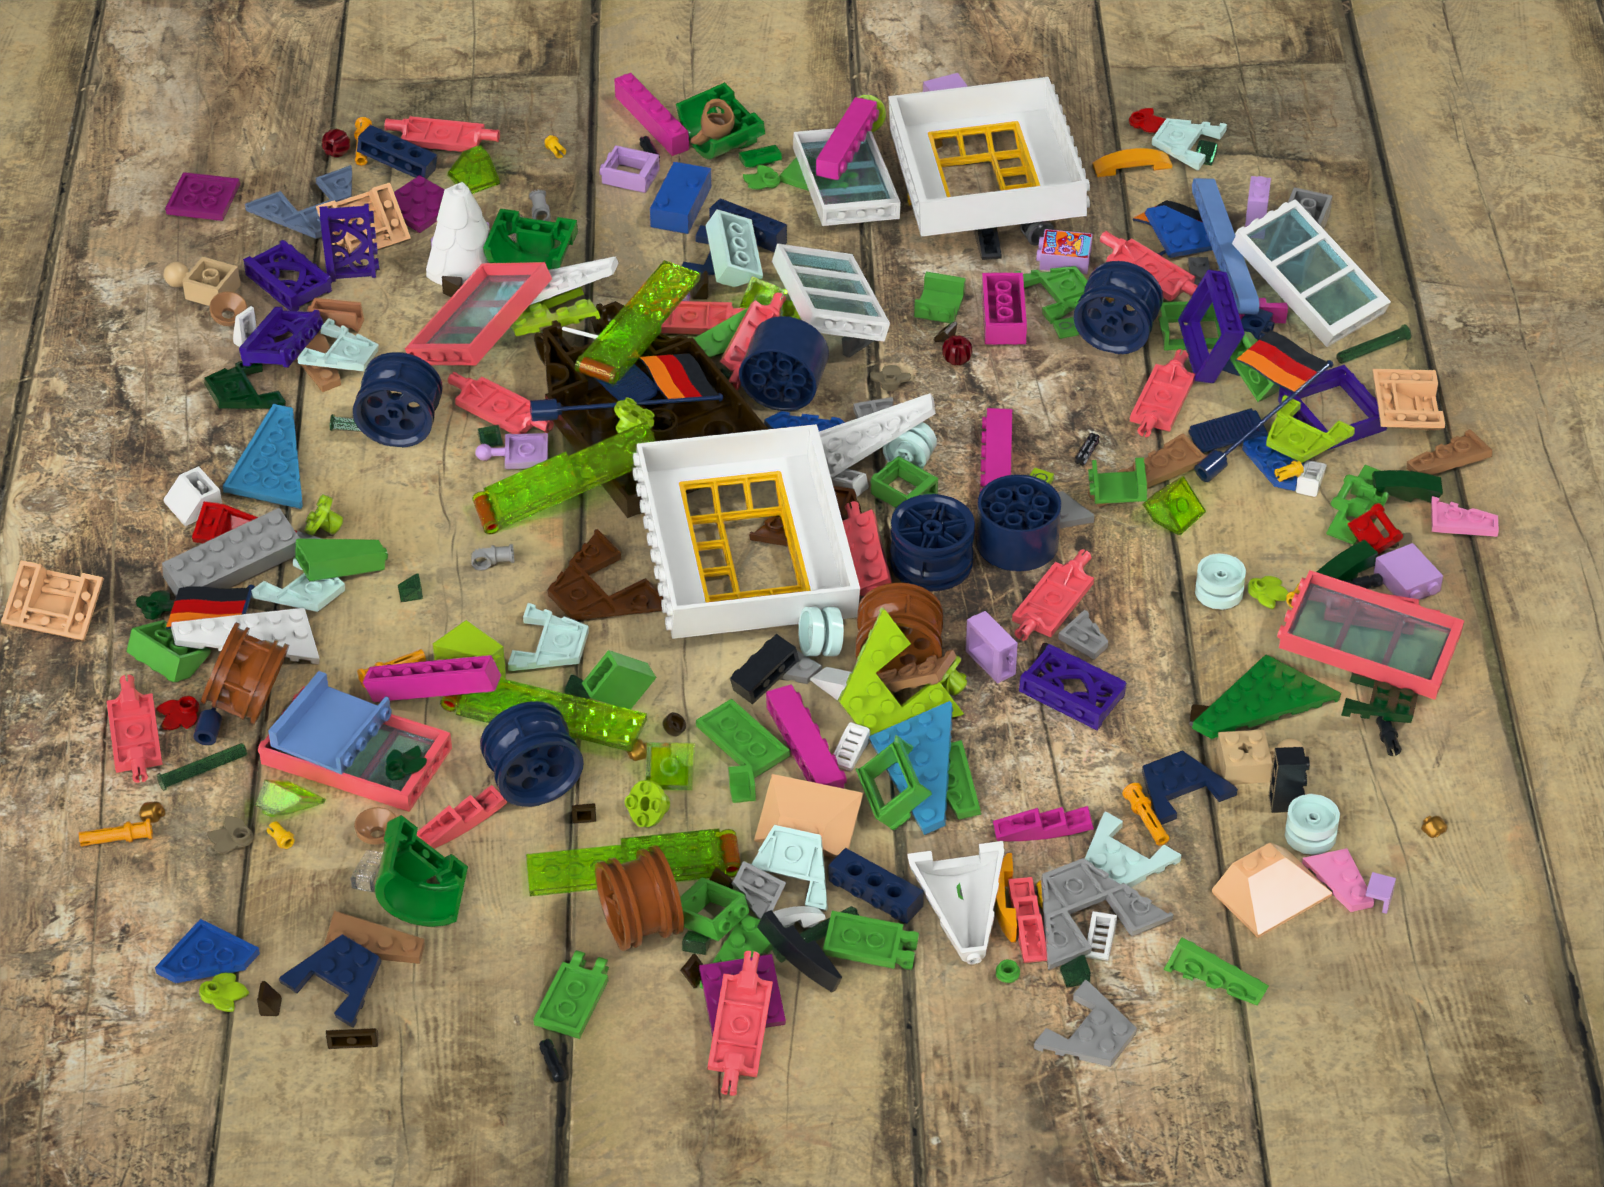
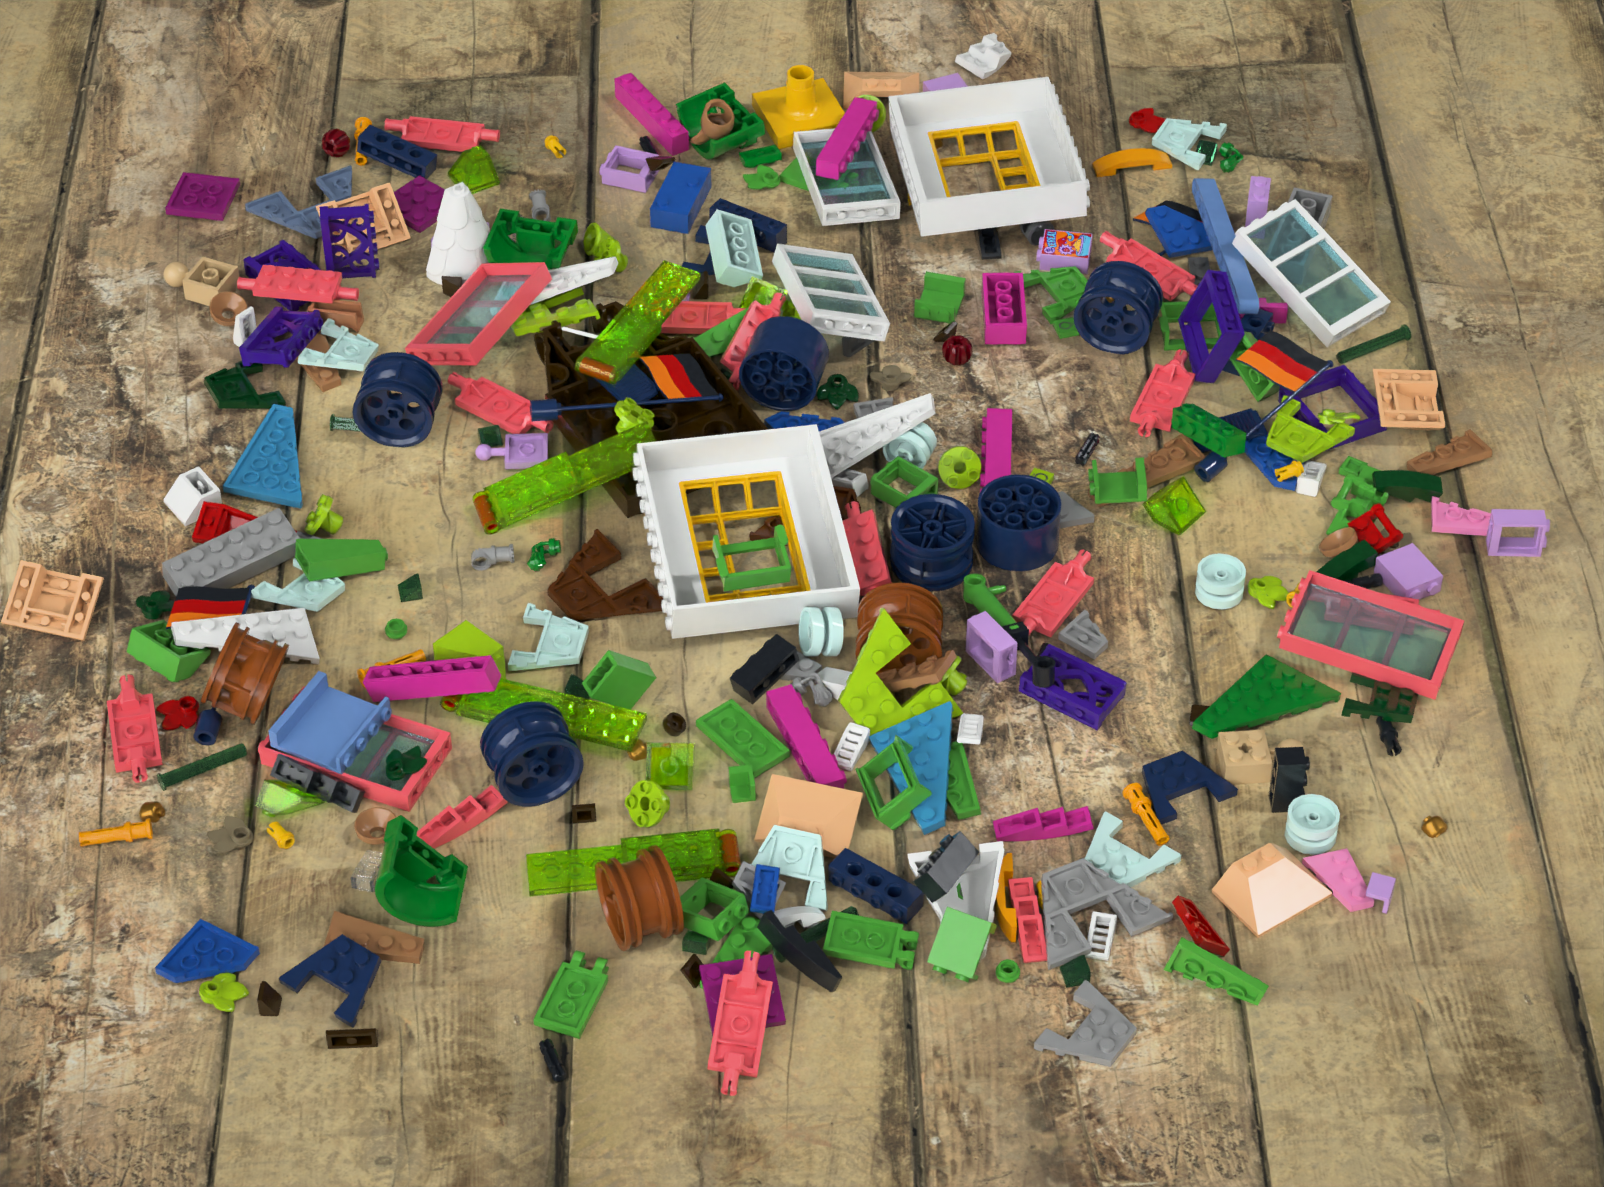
(298, 284): none -> coral plate
(317, 783): none -> black slope
(396, 629): none -> bright green plate
(537, 558): none -> green piece
(594, 236): none -> lime hat
(611, 248): none -> lime plate
(659, 162): none -> dark brown slope
(757, 577): none -> bright green piece
(764, 889): none -> blue plate
(797, 107): none -> yellow piece
(821, 694): none -> light grey piece
(839, 392): none -> dark green plate
(878, 84): none -> light nougat slope
(945, 866): none -> brick
(959, 467): none -> lime plate
(960, 944): none -> panel
(970, 729): none -> white slope
(983, 599): none -> piece
(984, 57): none -> white slope
(1198, 927): none -> red wing
(1208, 430): none -> green brick
(1230, 163): none -> green piece
(1330, 417): none -> lime plate
(1338, 542): none -> medium nougat piece
(1351, 466): none -> bright green tile
(1516, 546): none -> lavender window

